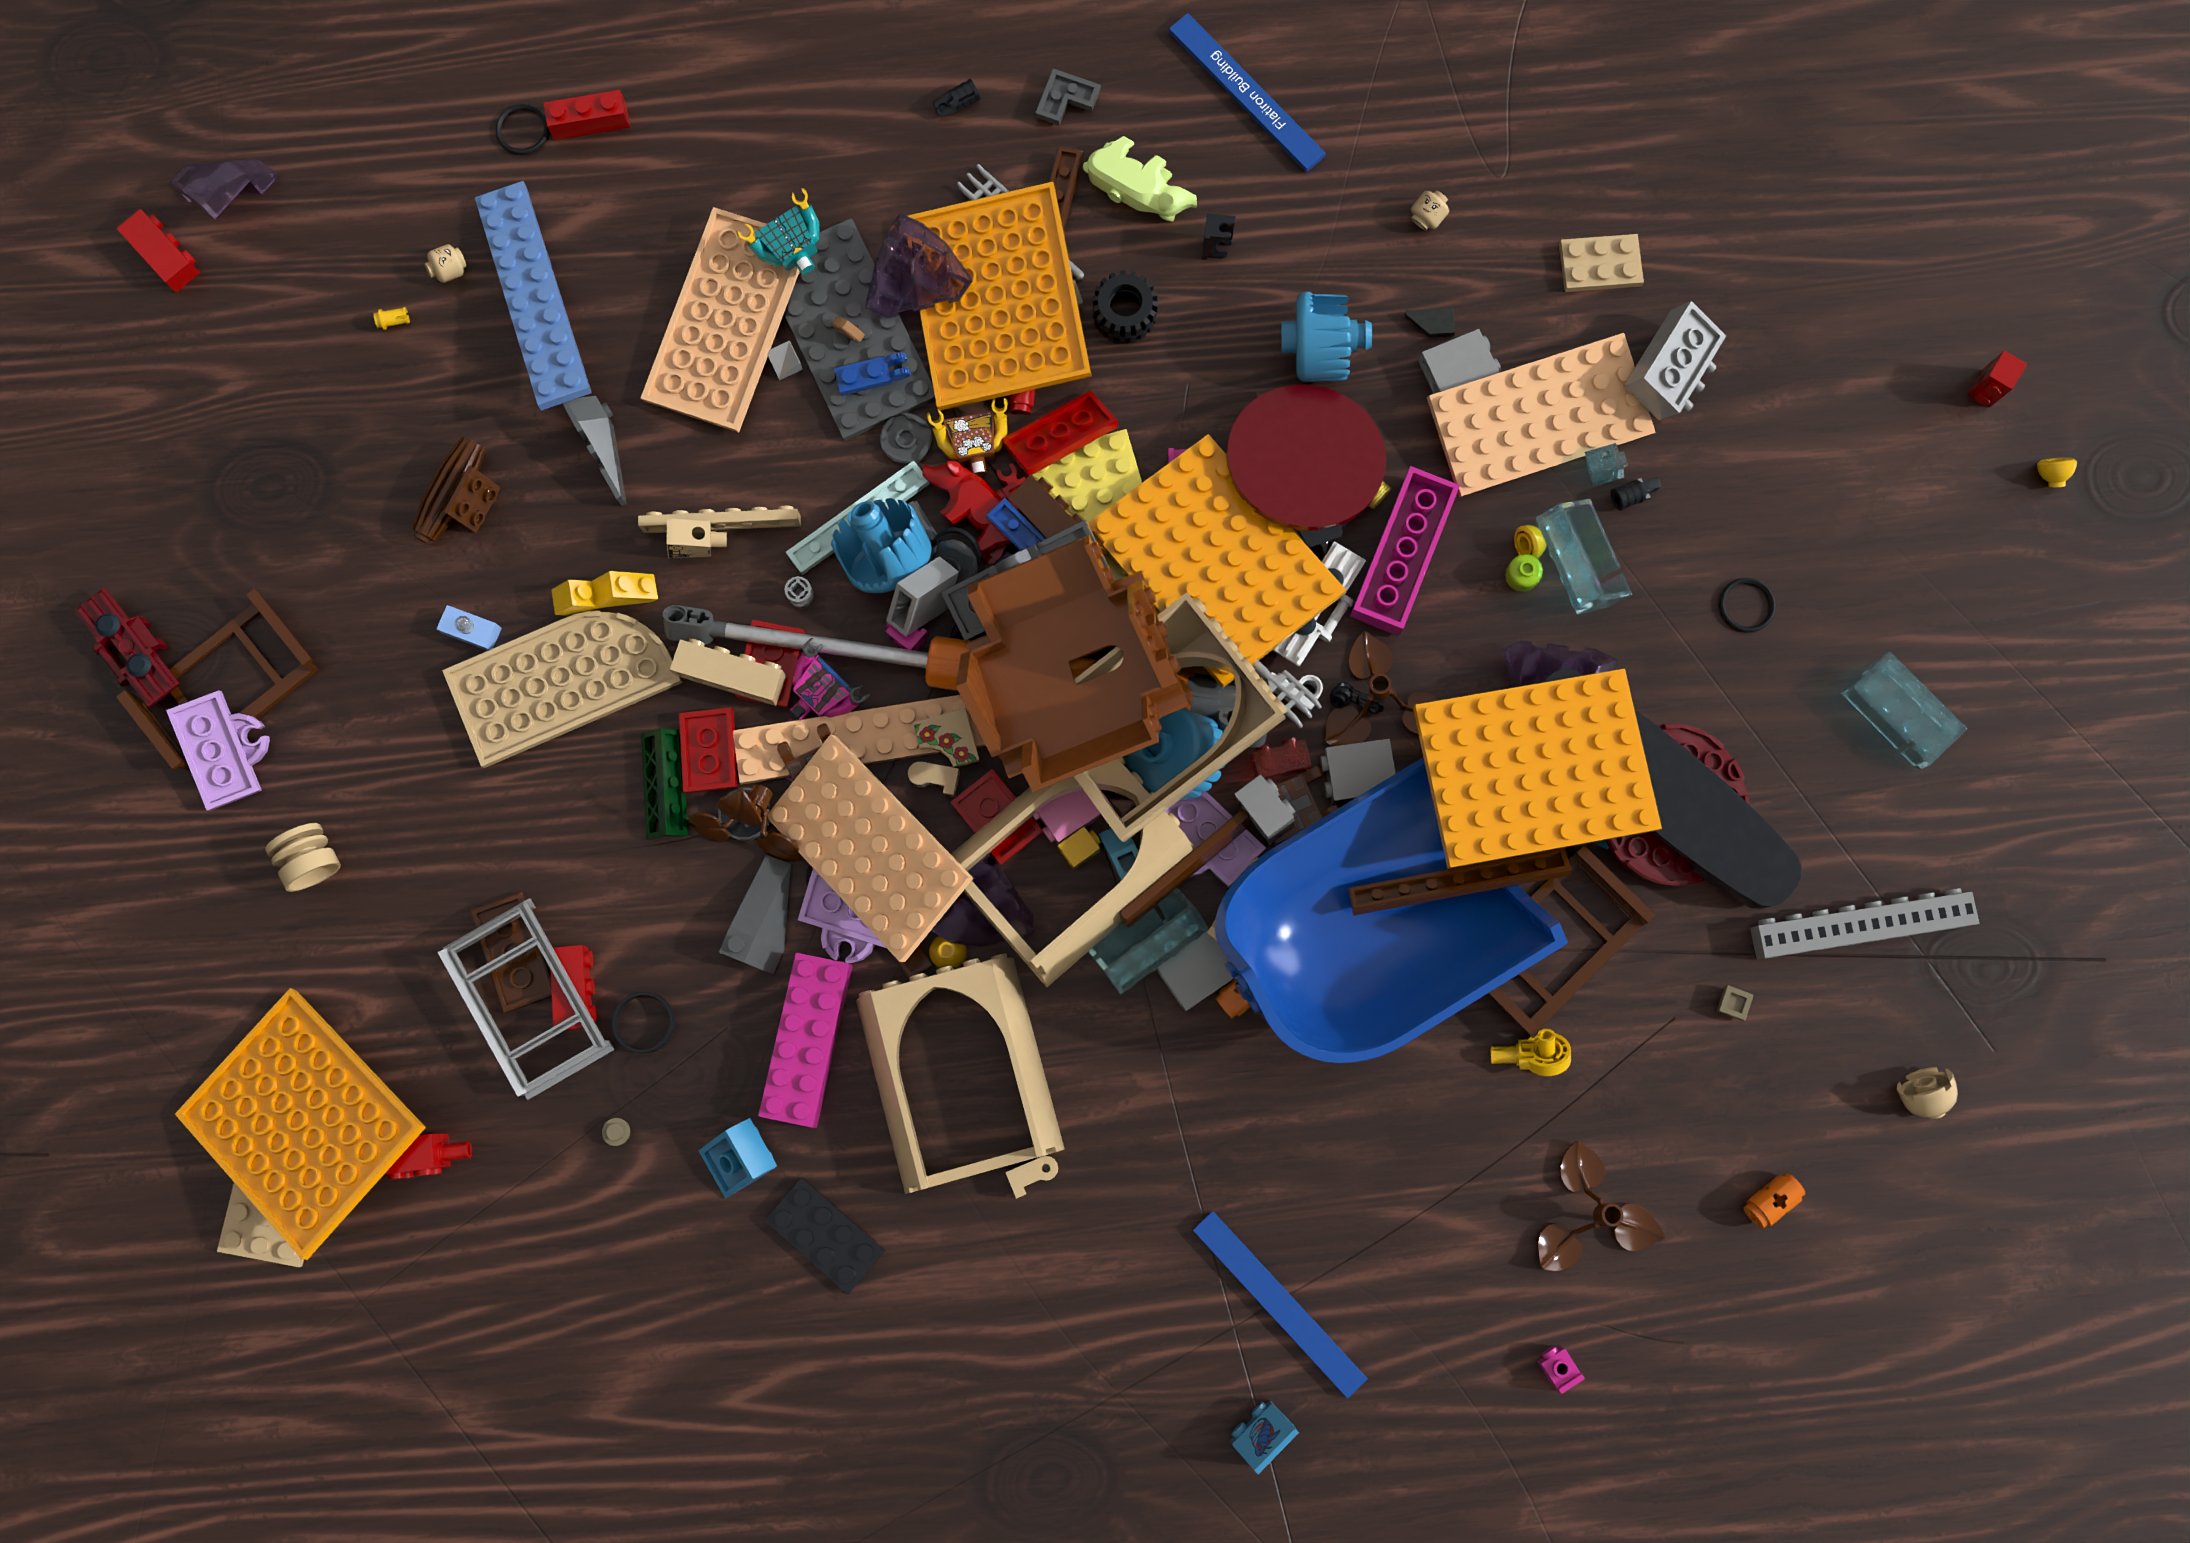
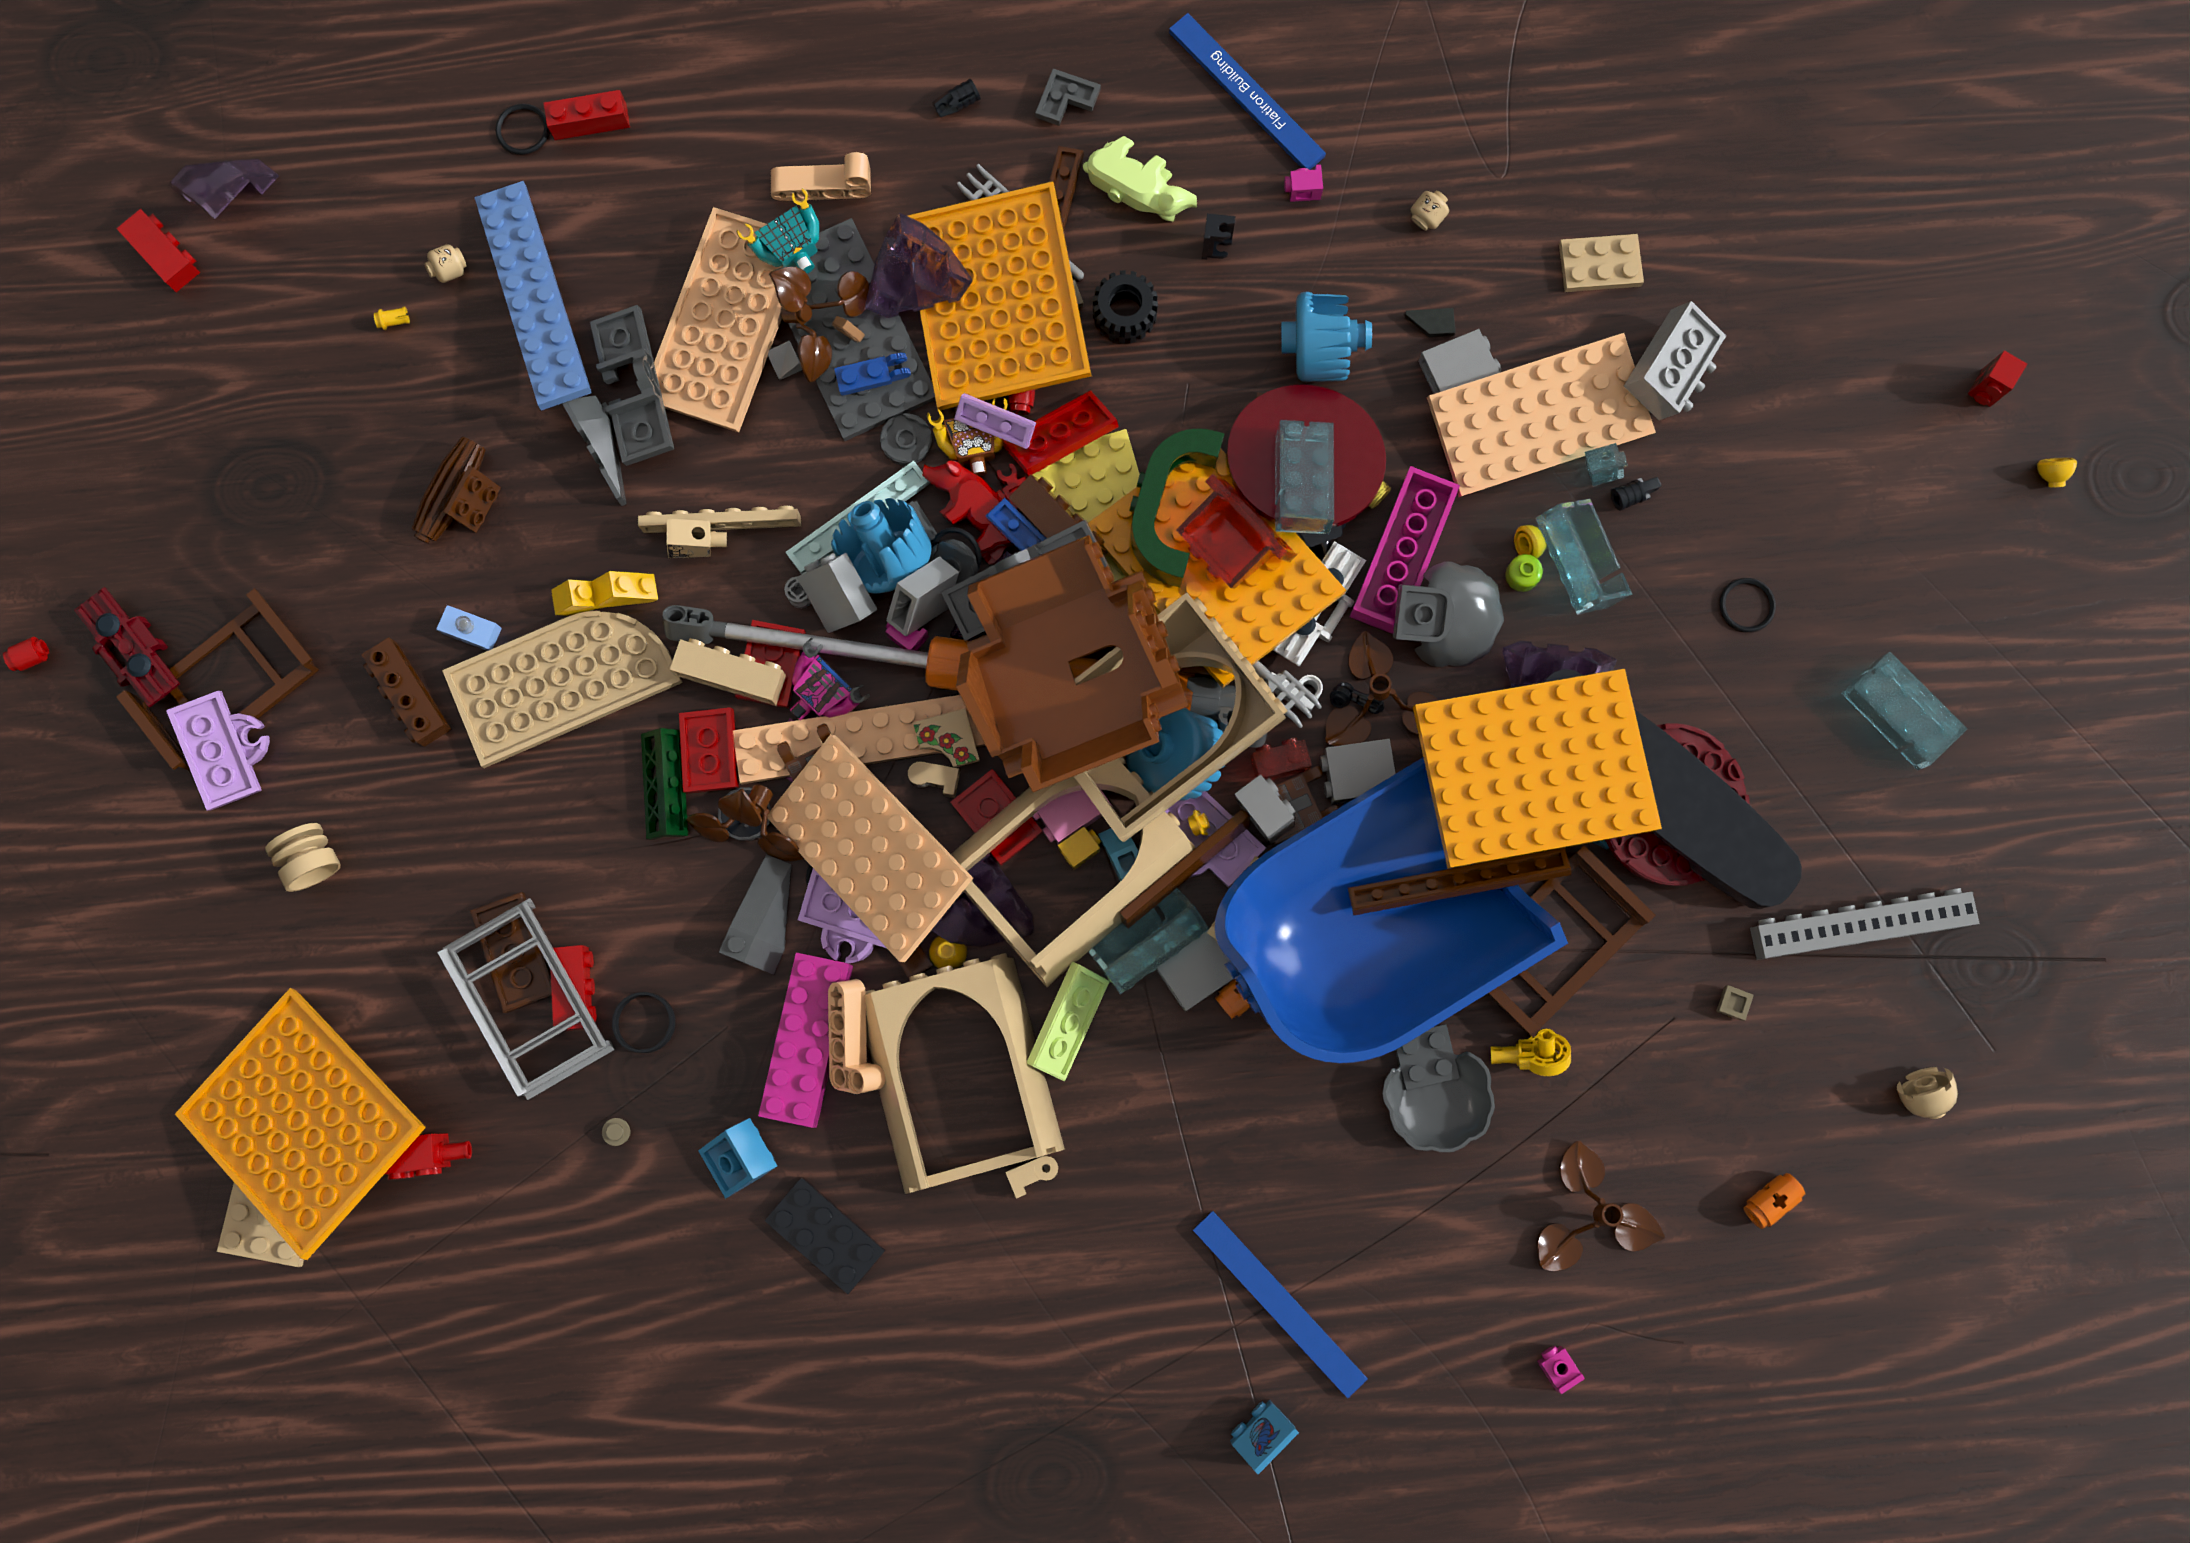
(26, 654): none -> red brick
(406, 692): none -> reddish brown brick
(642, 419): none -> dark grey plate
(791, 289): none -> reddish brown plant
(823, 181): none -> light nougat beam
(836, 592): none -> light grey brick
(848, 1040): none -> light nougat beam
(995, 420): none -> lavender tile
(1068, 1021): none -> yellowish green plate
(1184, 447): none -> dark green arch
(1199, 823): none -> yellow plate
(1231, 535): none -> clear red windscreen
(1304, 184): none -> dark pink brick
(1305, 476): none -> clear light blue piece
(1438, 1096): none -> dark grey animal
(1452, 616): none -> dark grey animal

